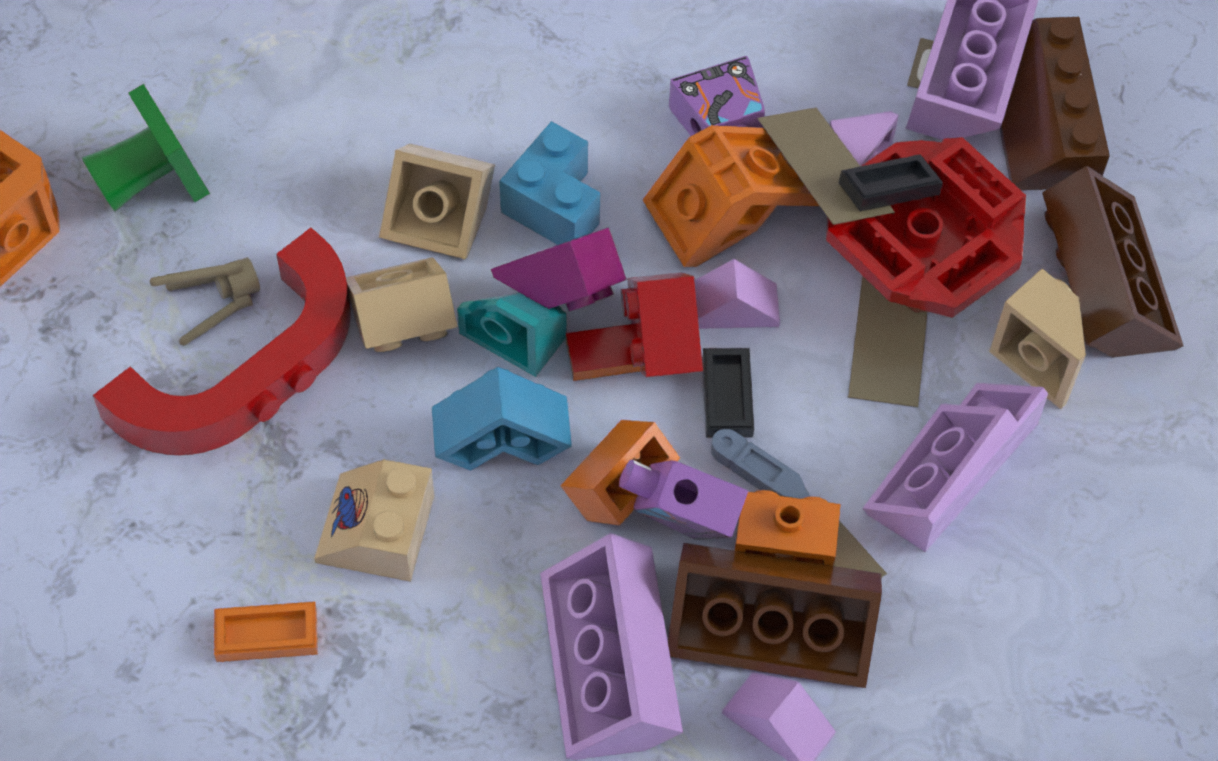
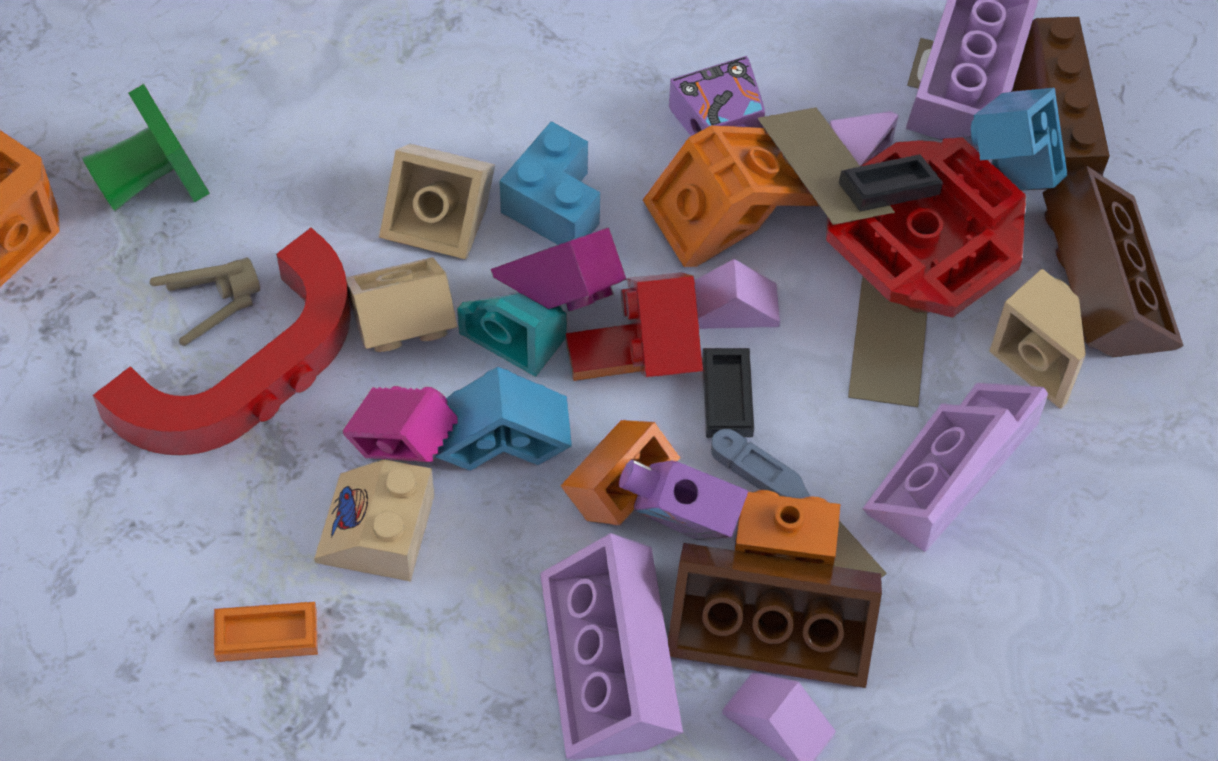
(401, 424): none -> dark pink brick
(1022, 137): none -> dark azure brick

